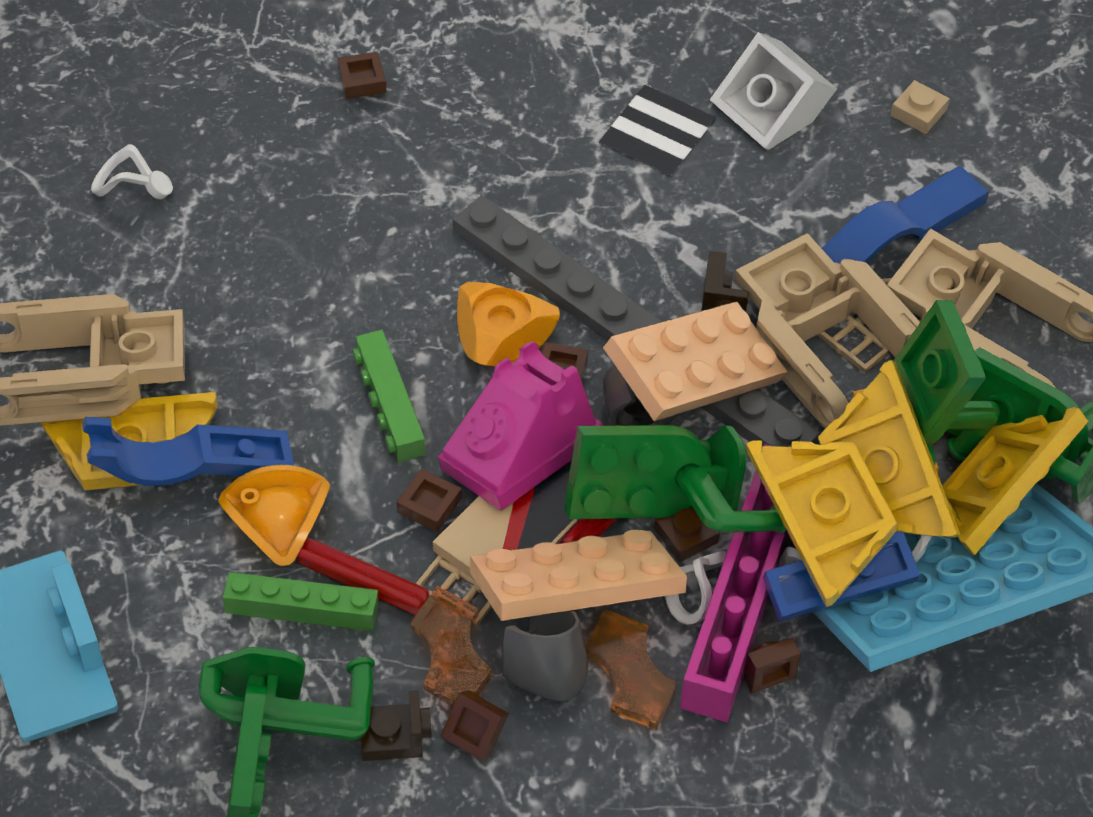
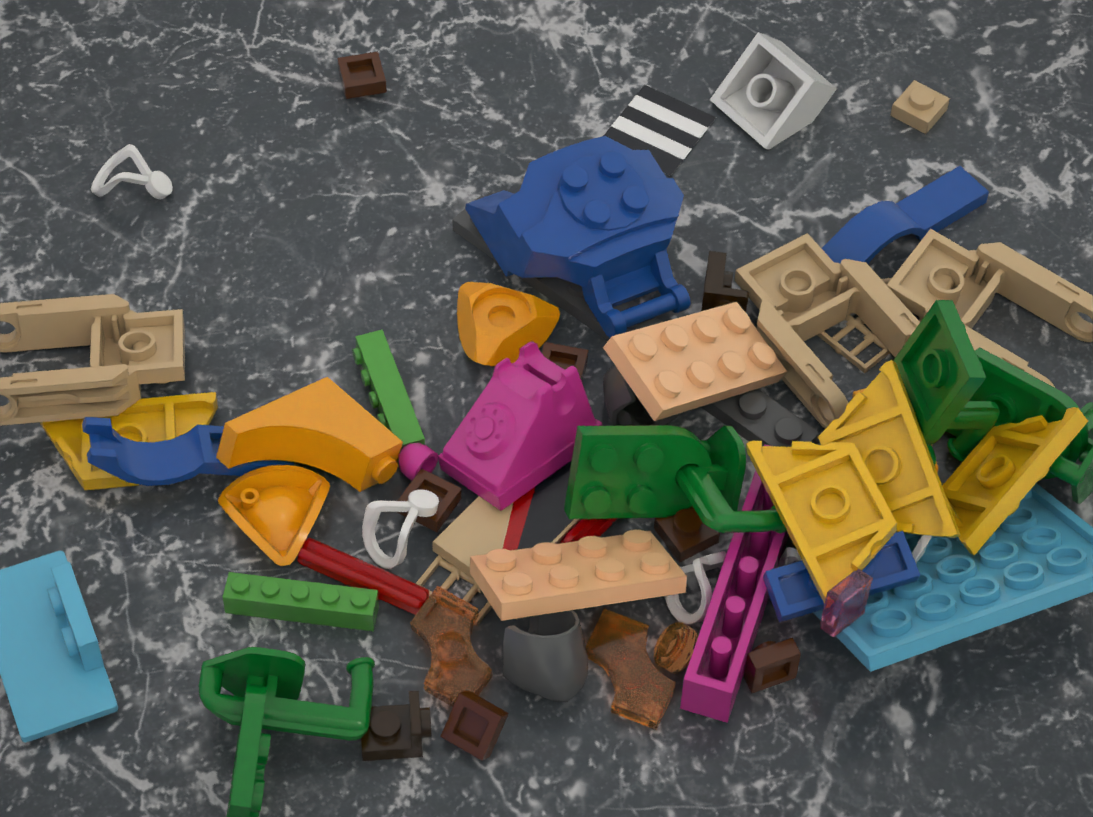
(317, 429): none -> light orange arch
(416, 456): none -> dark pink hinge
(419, 503): none -> white piece
(595, 221): none -> blue piece
(675, 647): none -> clear orange tile
(845, 602): none -> clear pink tile

